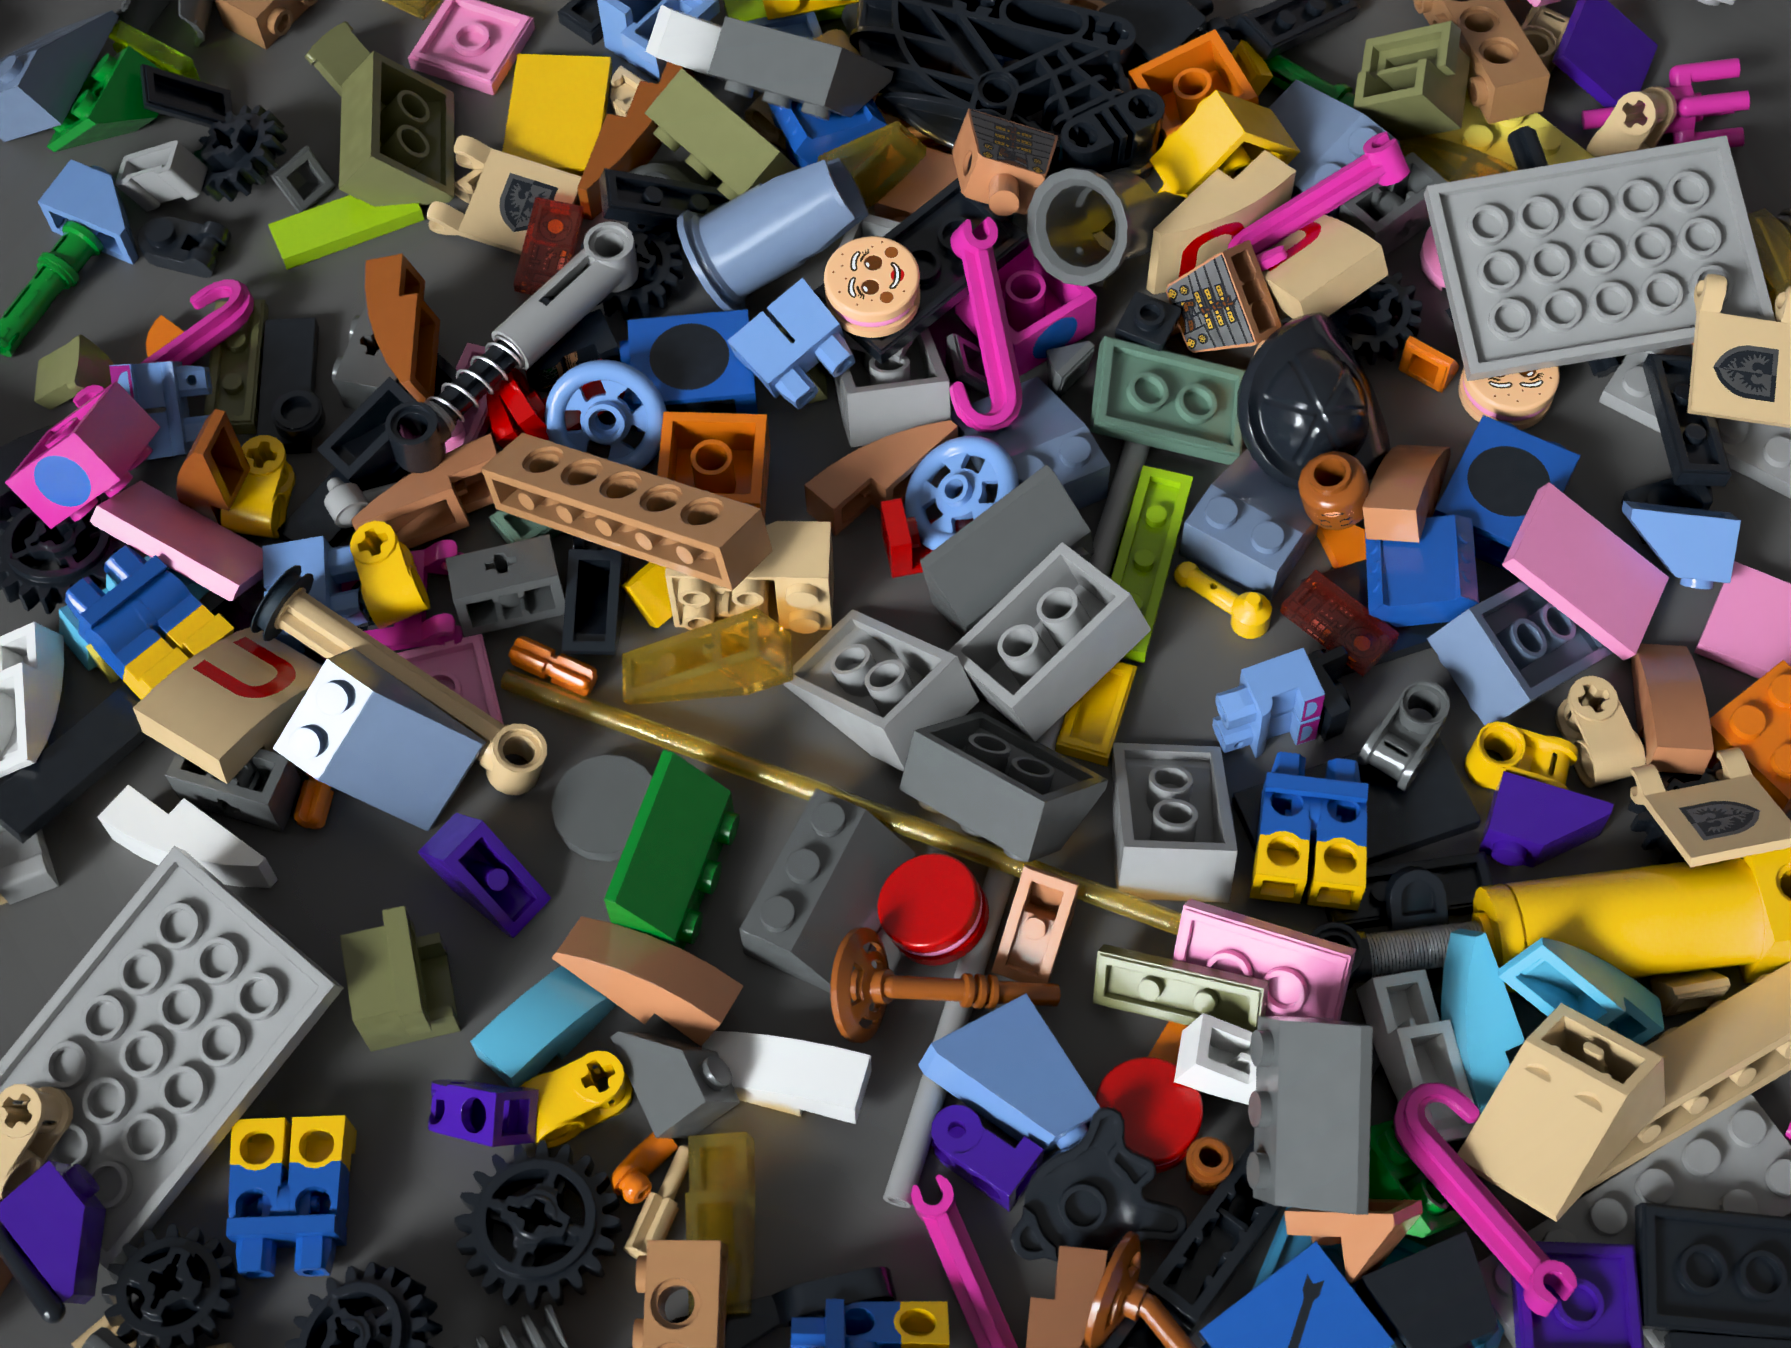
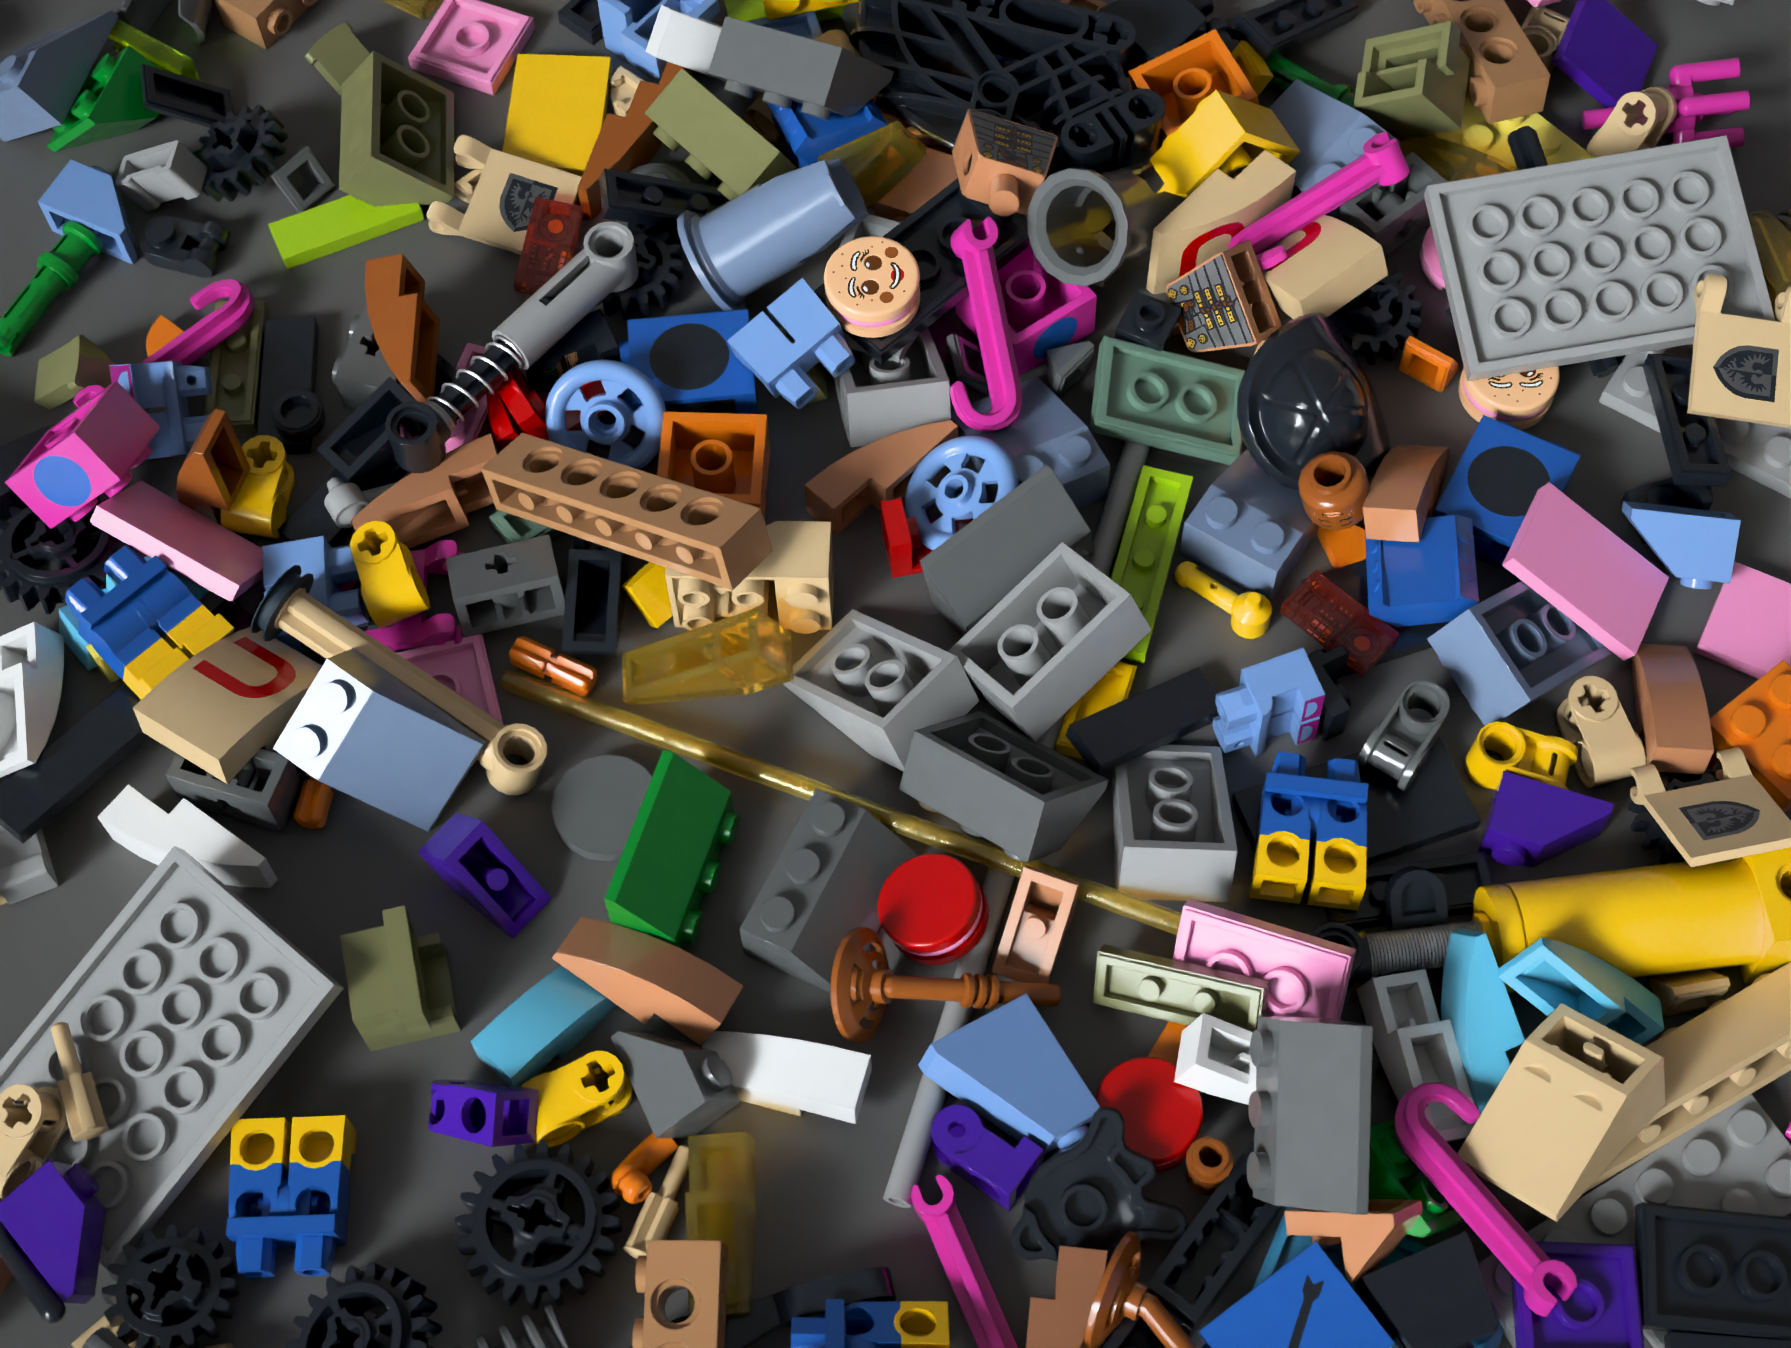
(77, 1090): none -> tan axle
(1145, 721): none -> black tile

